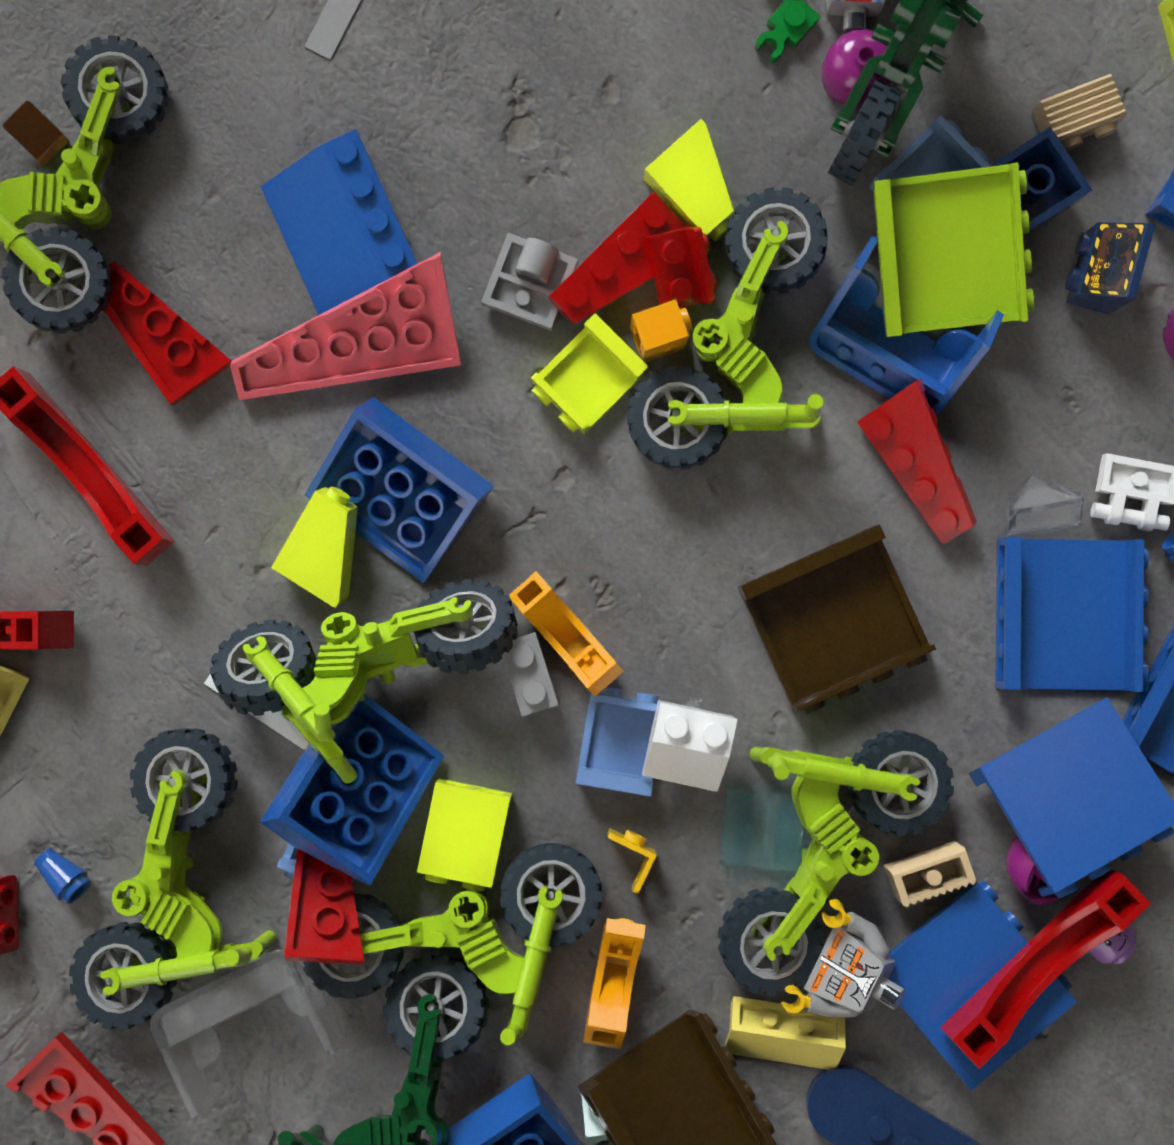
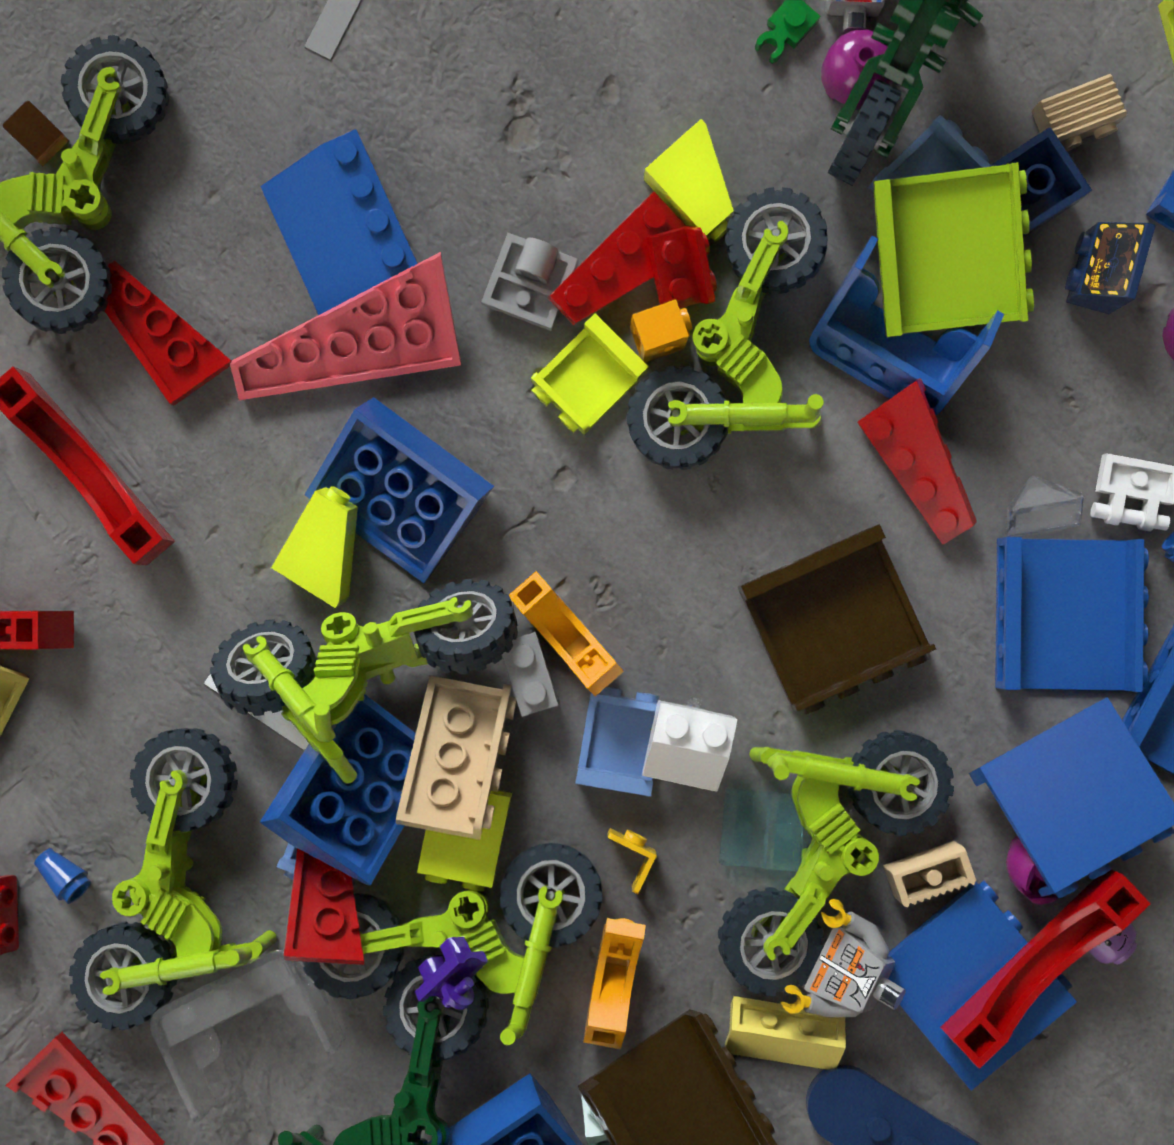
(451, 978): none -> dark purple hips
(456, 758): none -> tan bracket

